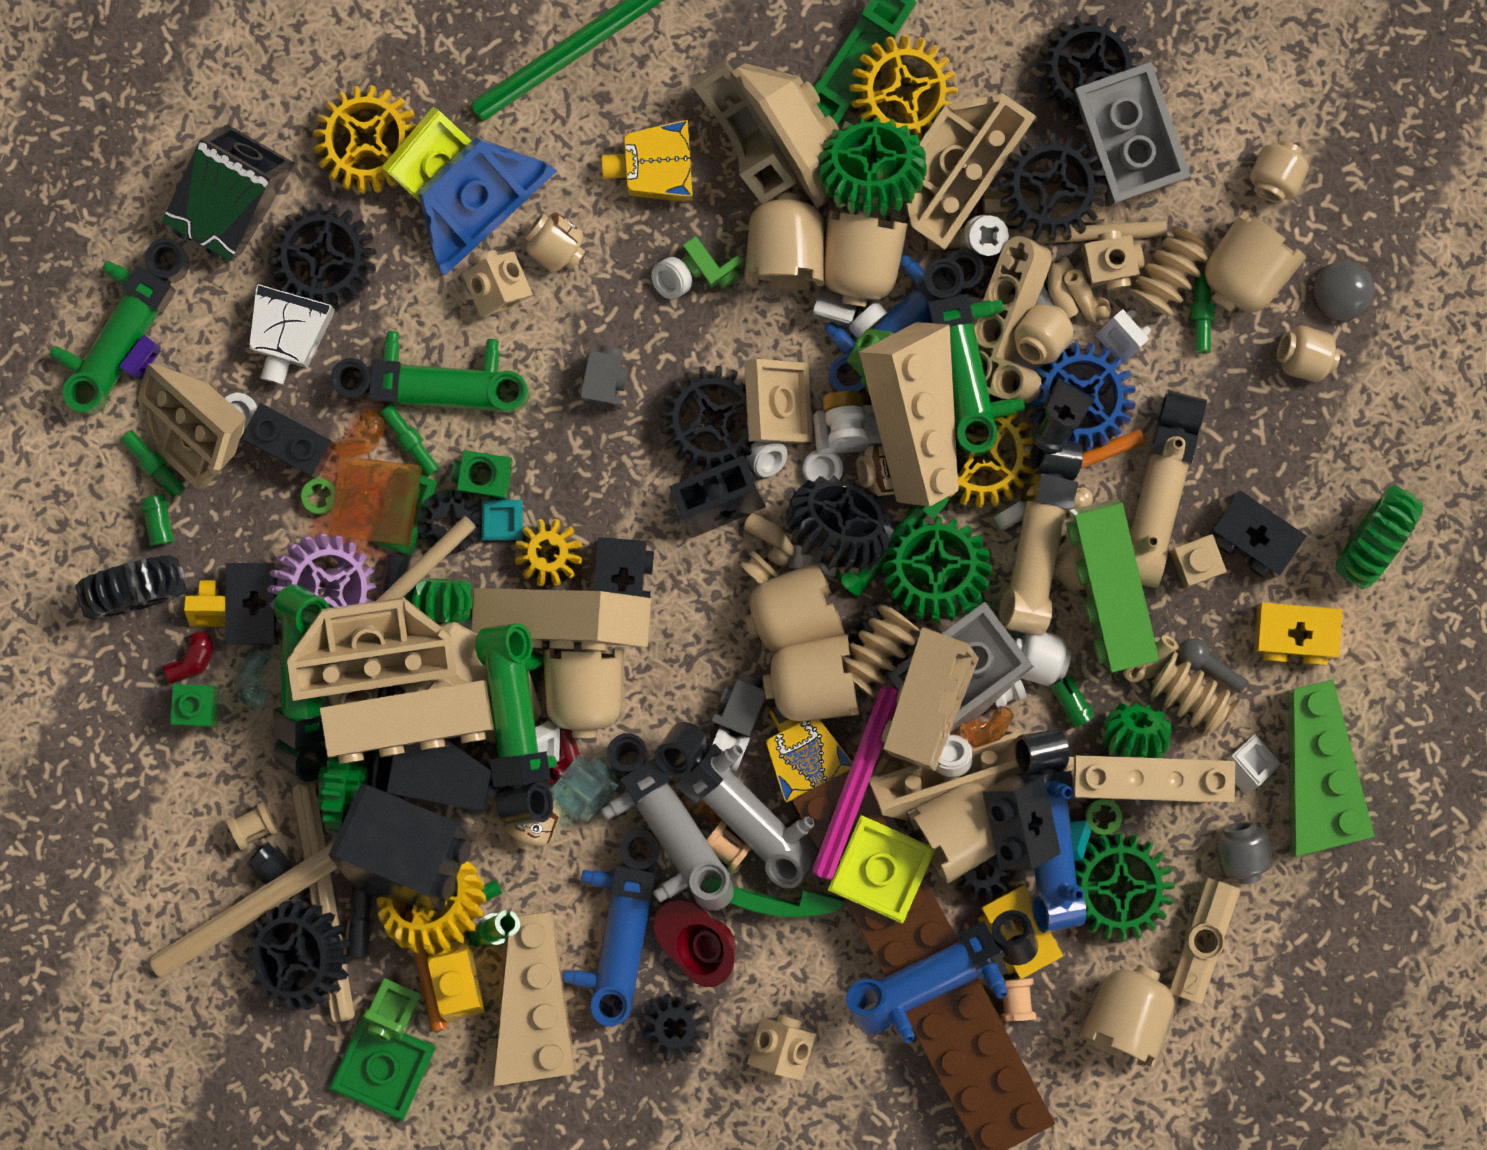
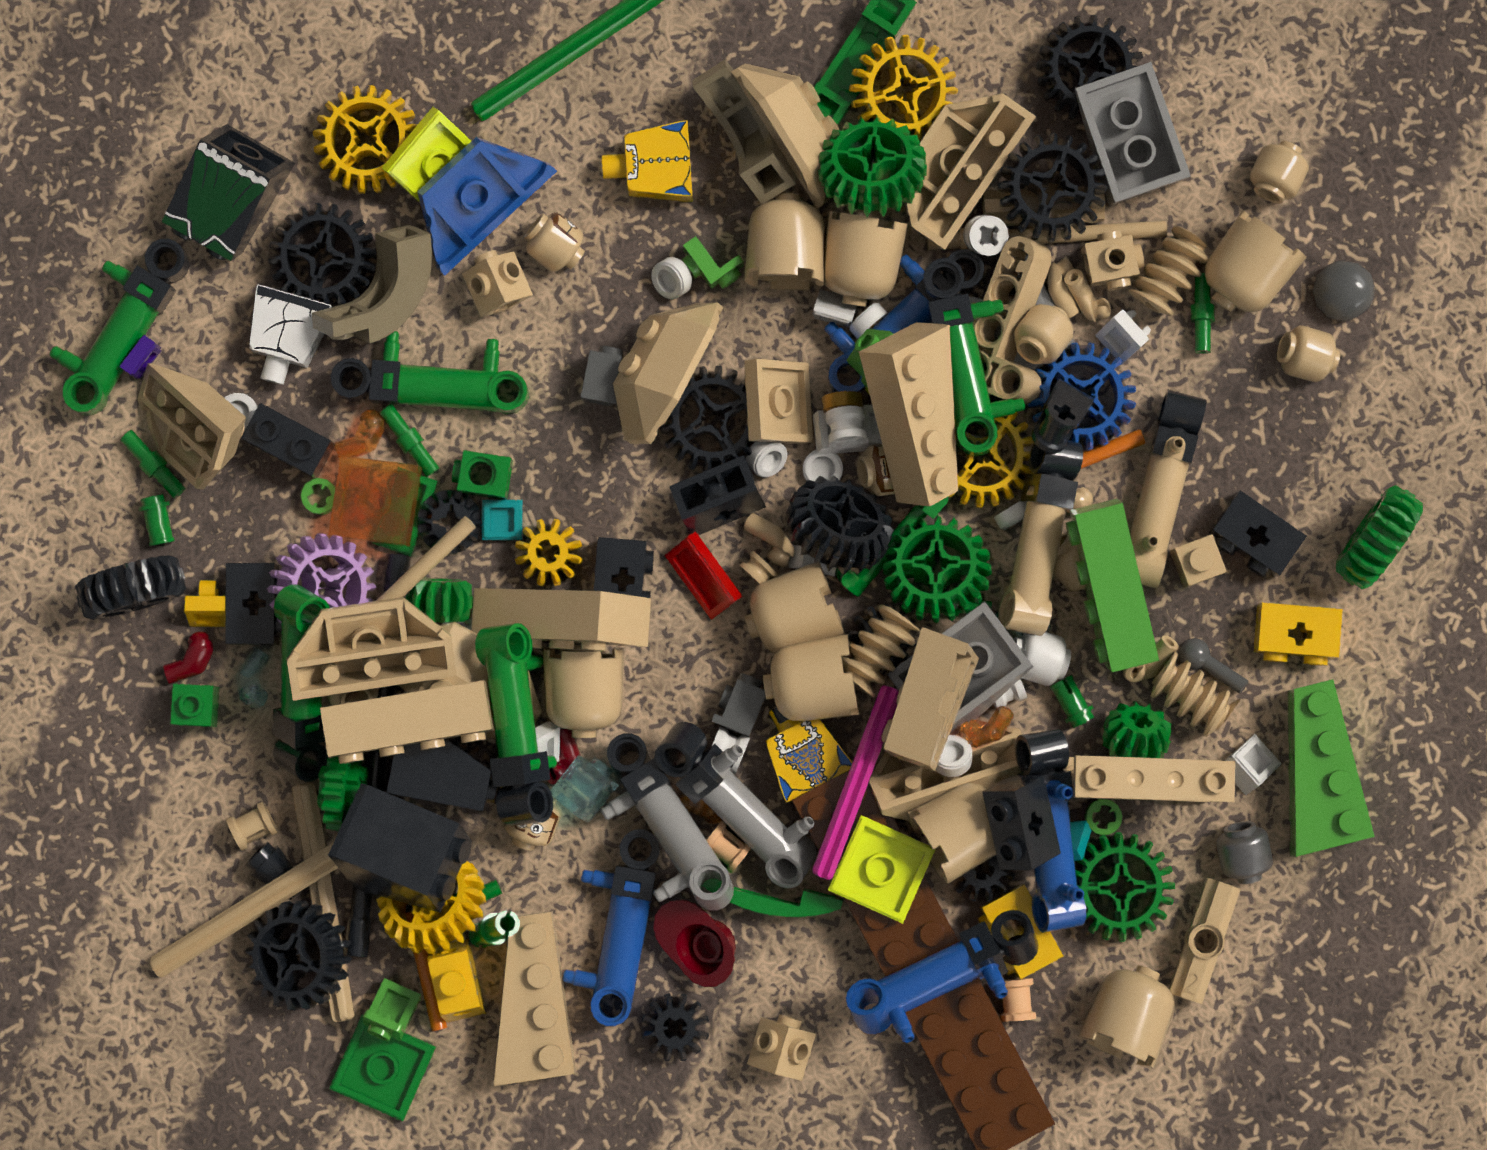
(394, 293): none -> dark tan arch
(661, 367): none -> tan wedge
(703, 575): none -> red tile

